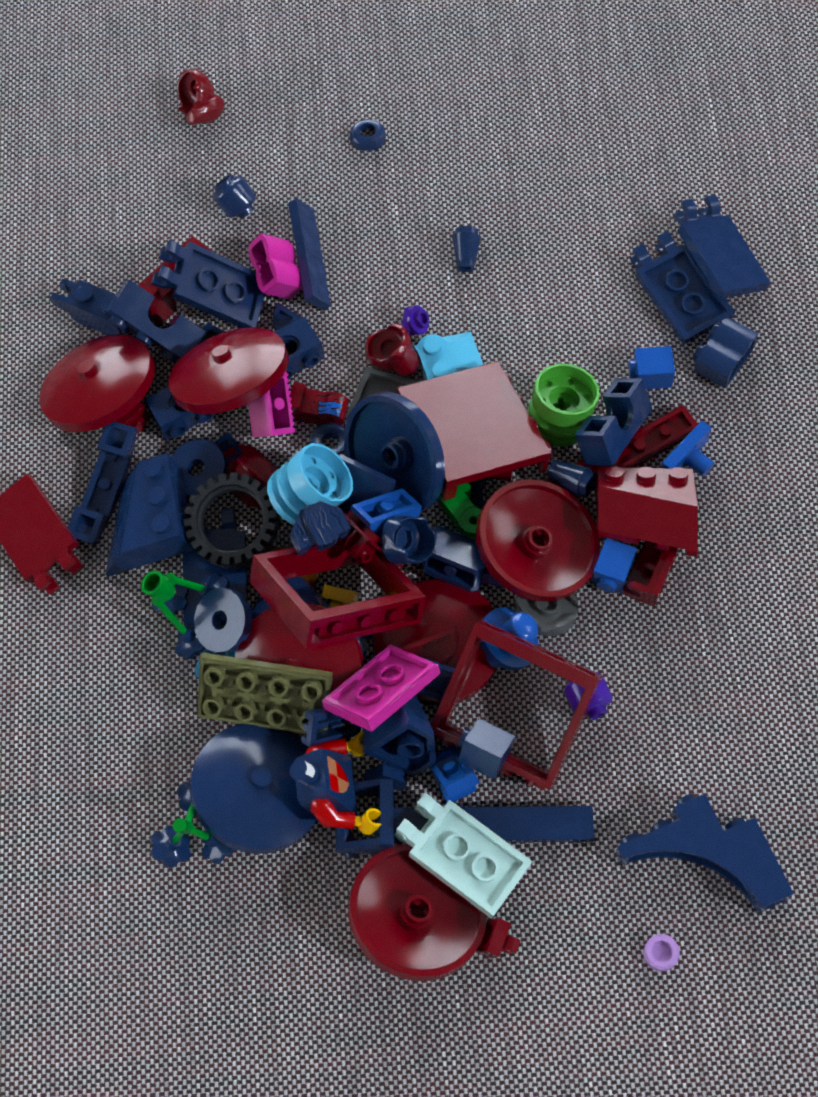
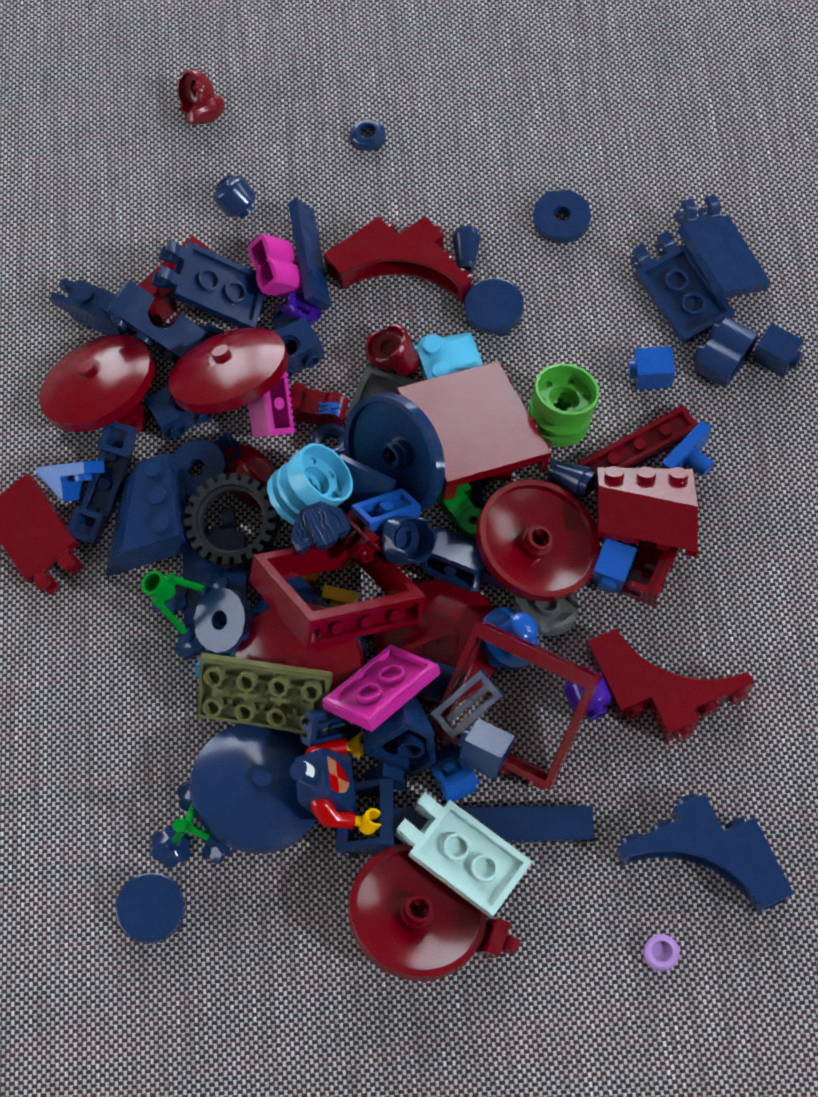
(67, 478): none -> blue slope
(150, 908): none -> dark blue tile
(295, 300): none -> dark purple piece
(382, 251): none -> dark red arch
(415, 320): dark purple plate -> none
(488, 685): none -> dark blue tile
(494, 306): none -> dark blue tile
(562, 202): none -> dark blue tile
(606, 437): dark blue arch -> none
(670, 697): none -> dark red arch
(778, 350): none -> dark blue brick

